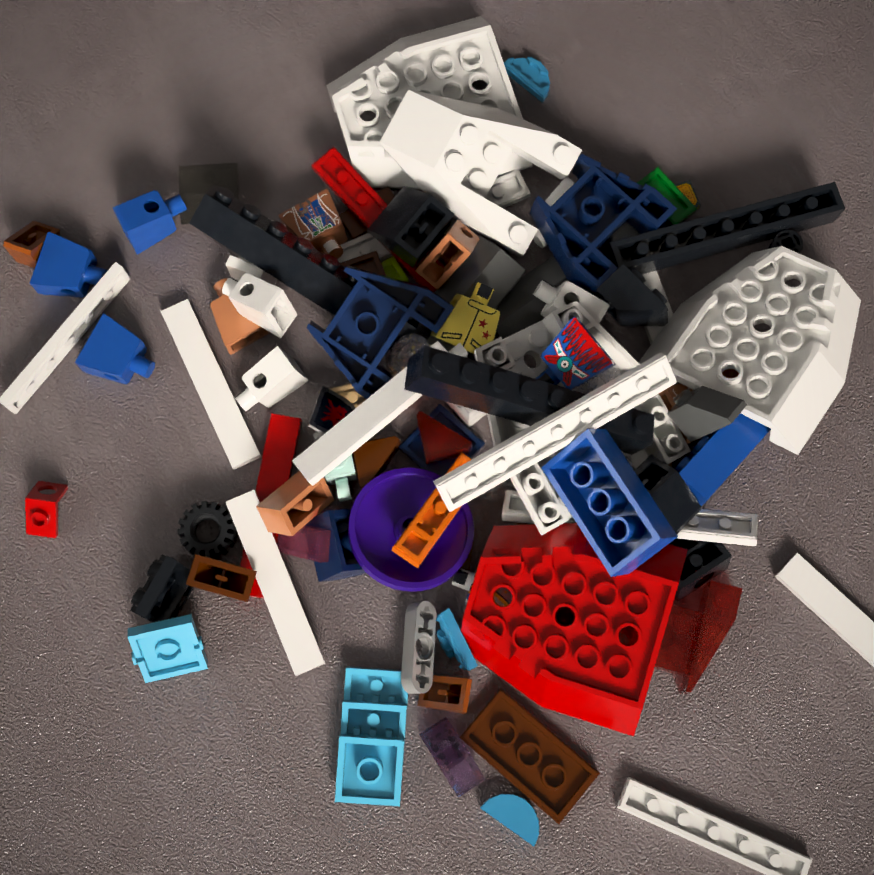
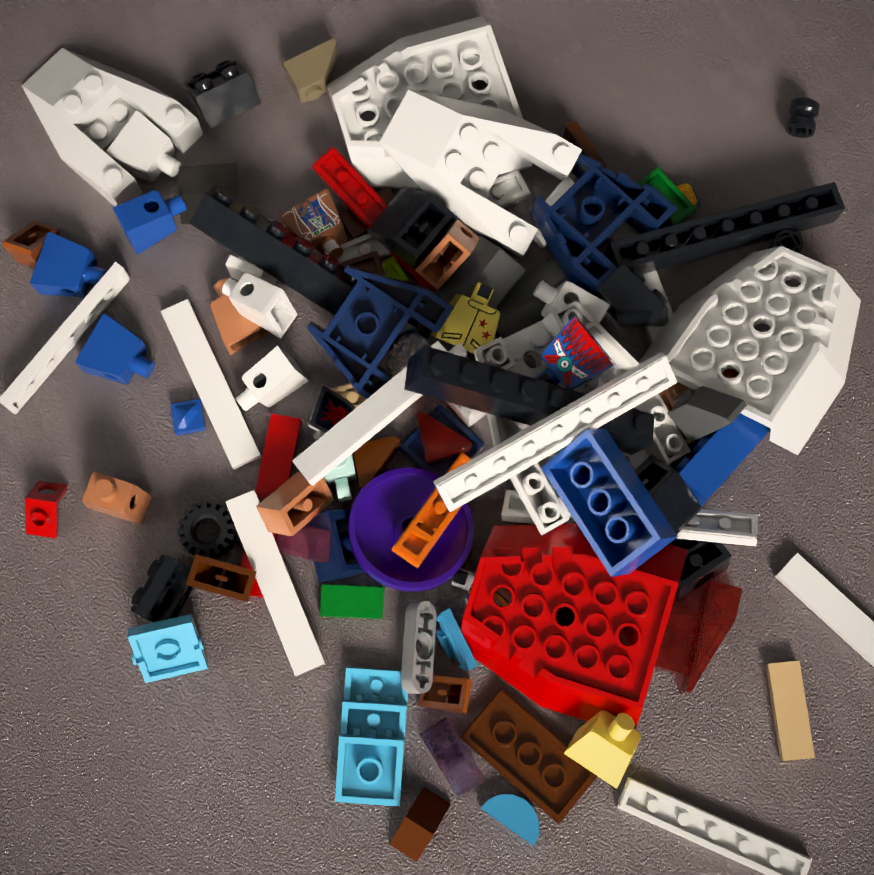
(88, 107): none -> white wedge
(114, 498): none -> nougat torso
(144, 150): none -> white torso
(188, 417): none -> blue tile
(223, 92): none -> black slope
(312, 70): none -> dark tan slope
(352, 602): none -> green tile
(420, 824): none -> reddish brown slope
(530, 75): dark azure tile -> none
(577, 137): none -> reddish brown tile
(605, 745): none -> light yellow torso
(790, 710): none -> tan tile
(802, 113): none -> black wheel

